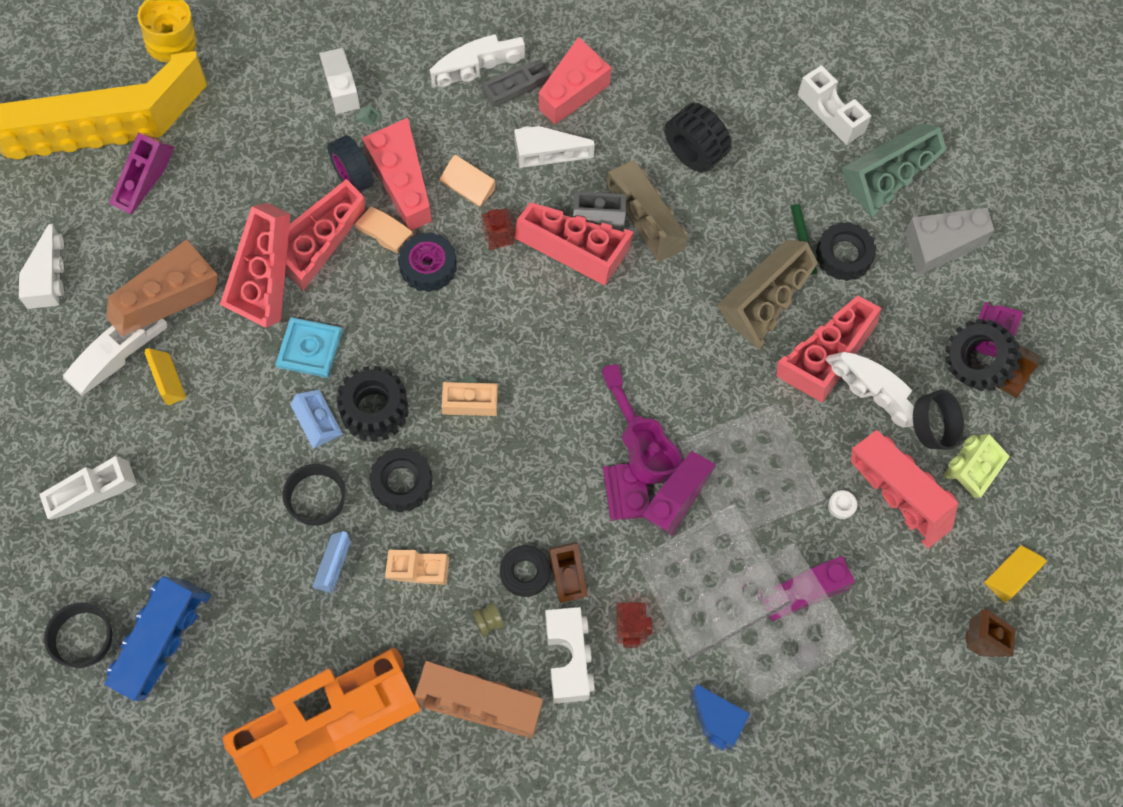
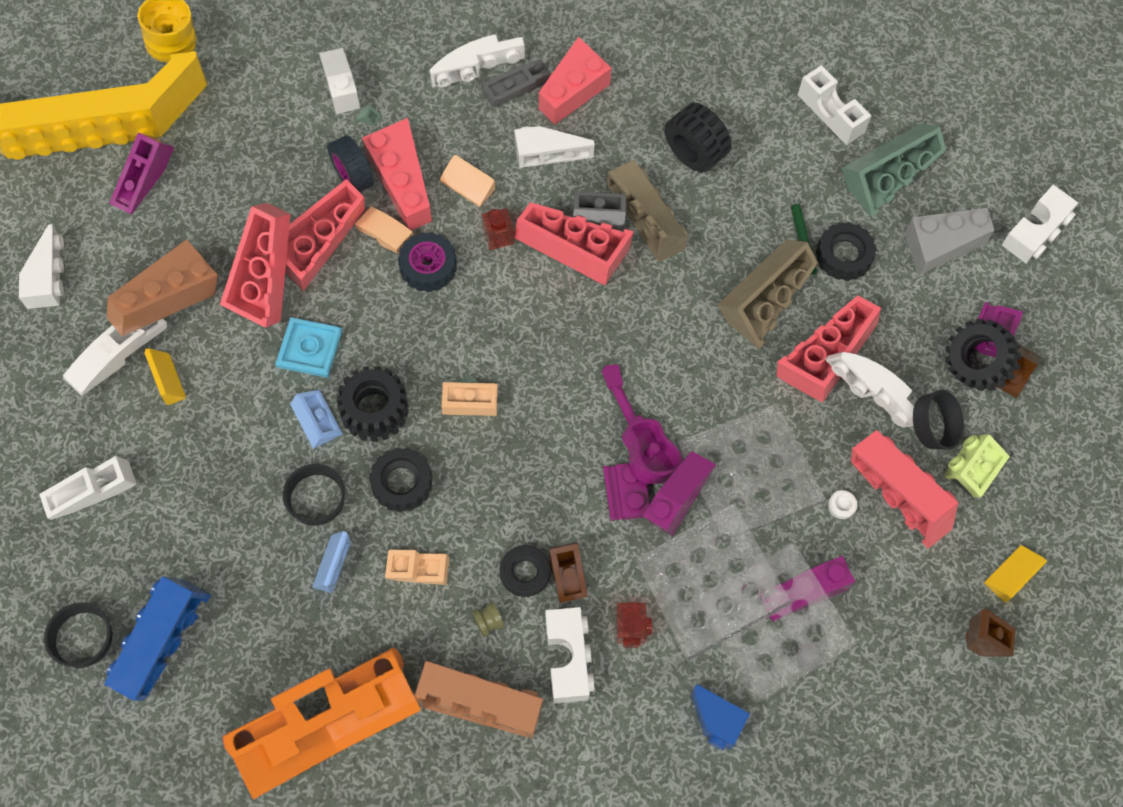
(1052, 210): none -> white arch

